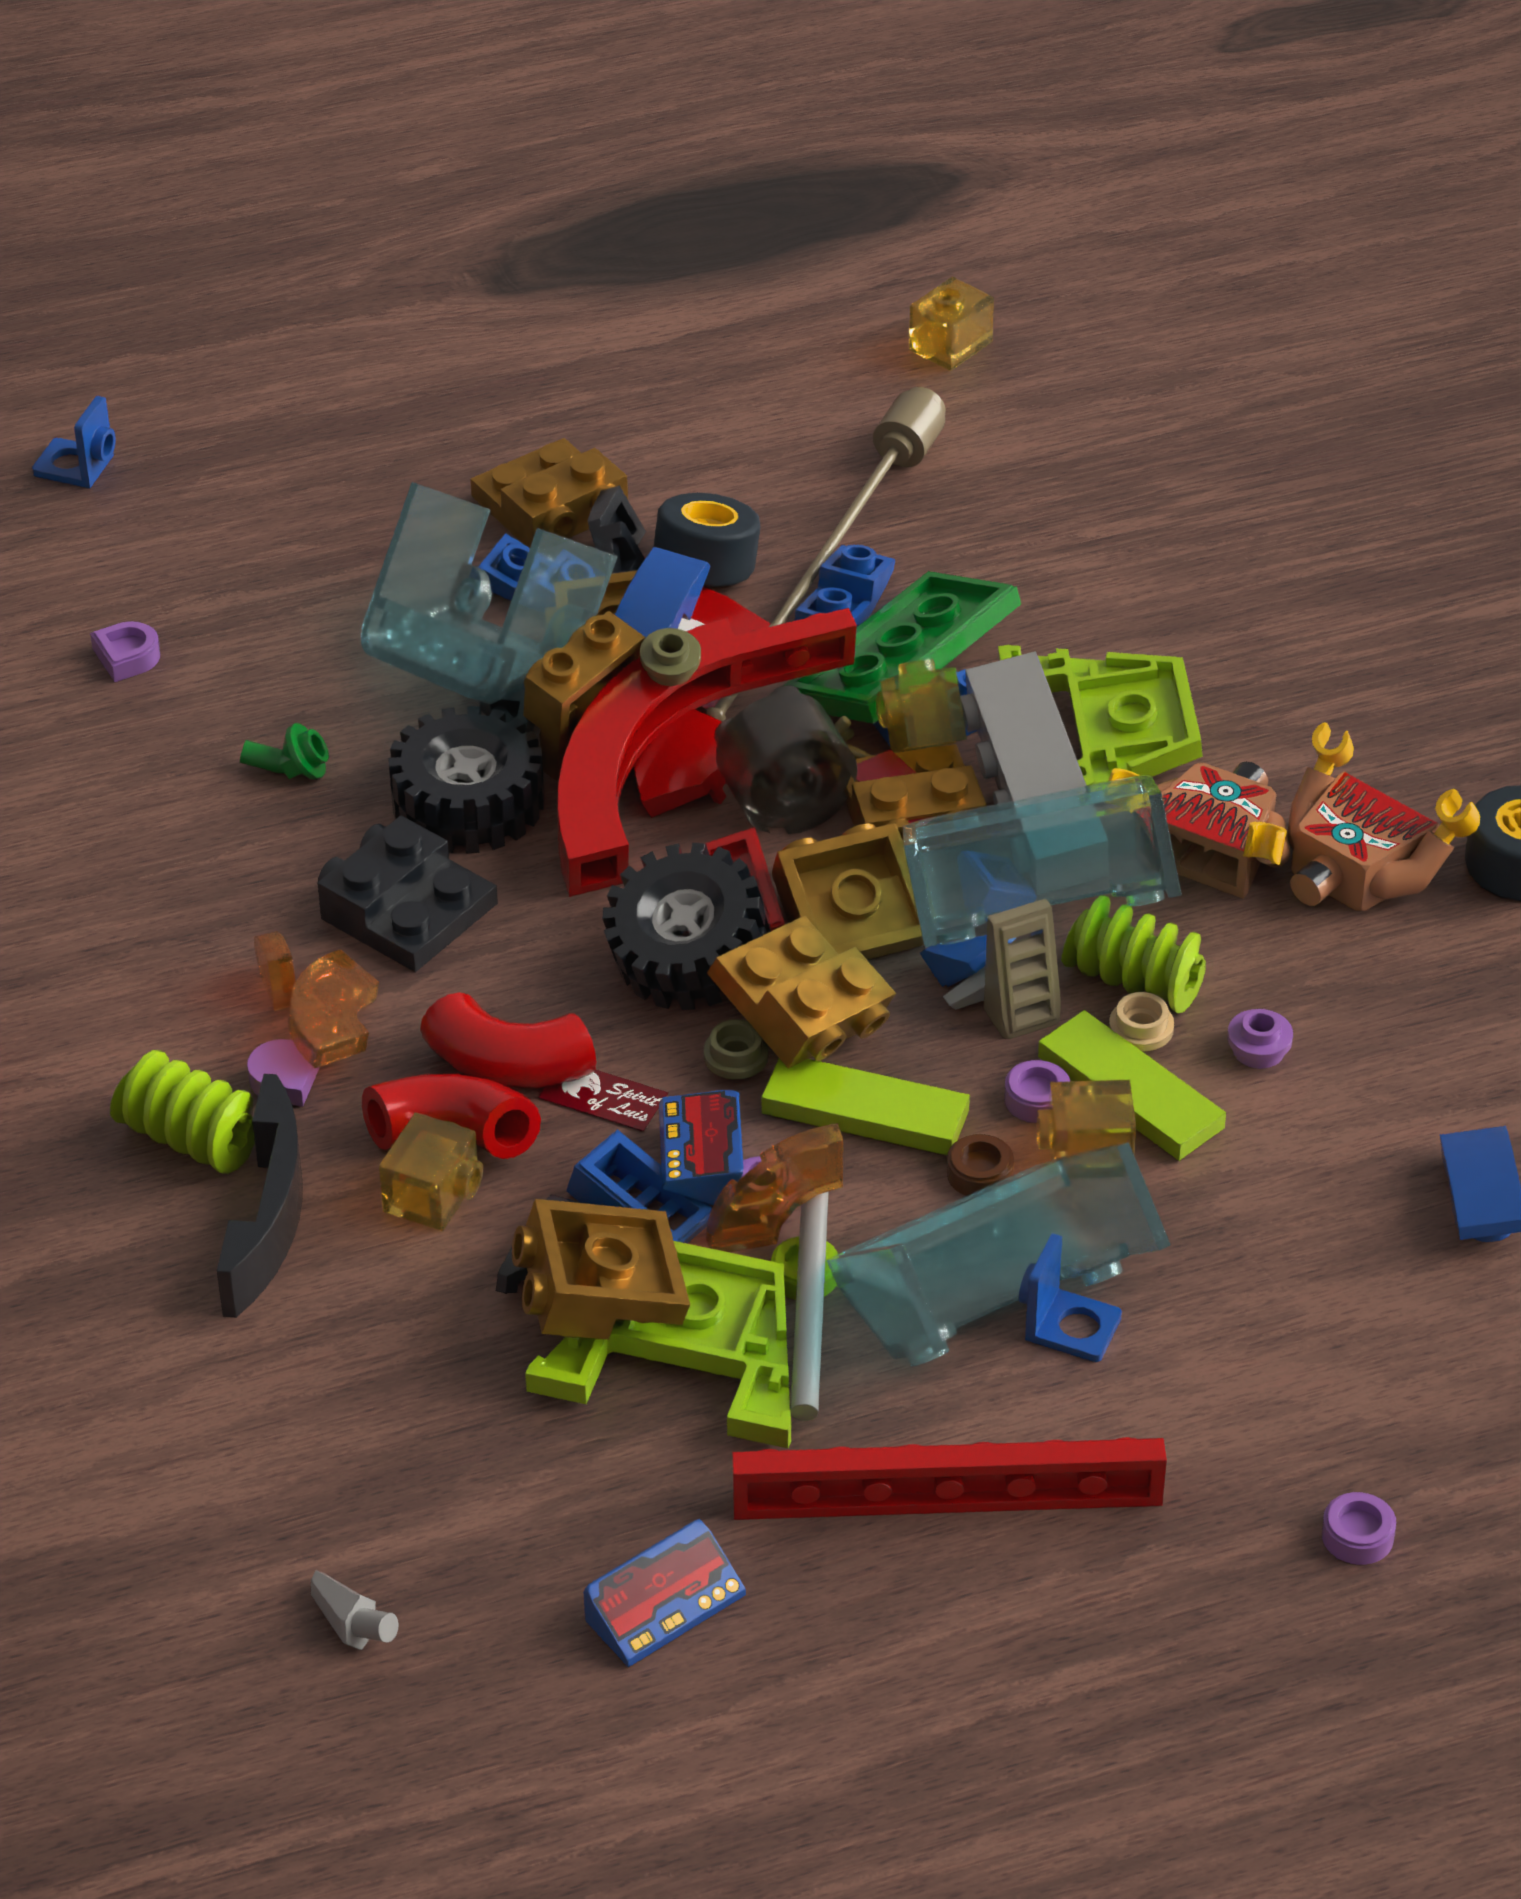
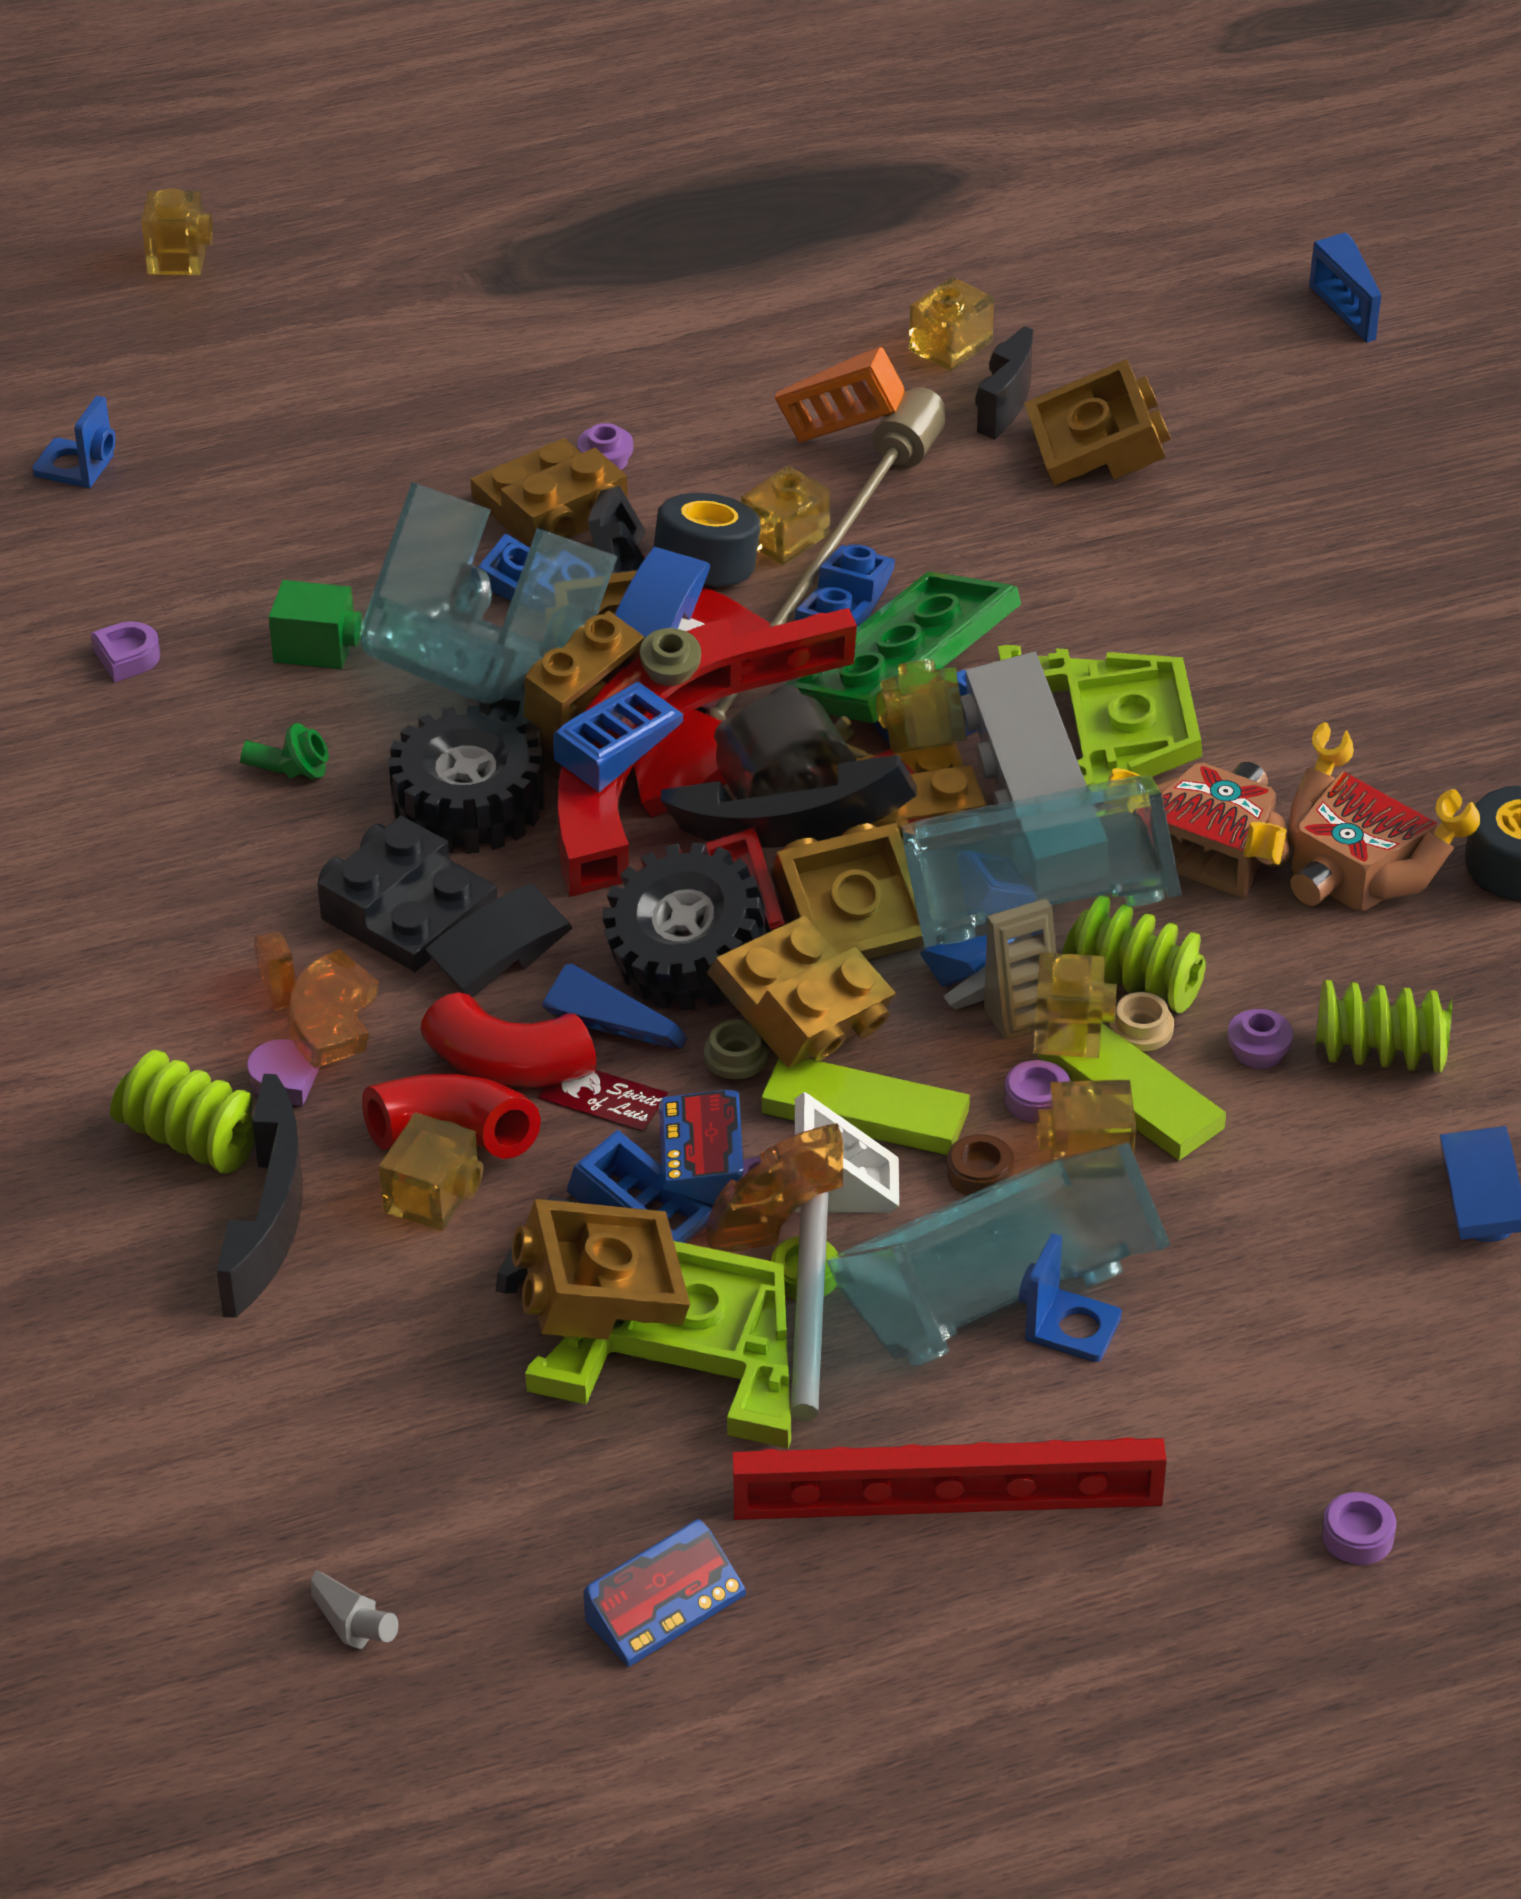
(175, 232): none -> clear yellow brick
(313, 624): none -> green brick
(495, 936): none -> black slope
(601, 766): none -> blue slope
(609, 1009): none -> blue slope
(610, 441): none -> medium lavender plate
(790, 512): none -> clear yellow brick
(863, 795): none -> black slope
(868, 1167): none -> white slope
(872, 380): none -> orange slope
(1004, 393): none -> black slope
(1072, 1005): none -> clear yellow brick
(1098, 424): none -> pearl gold plate
(1346, 283): none -> blue slope
(1383, 1026): none -> lime piece

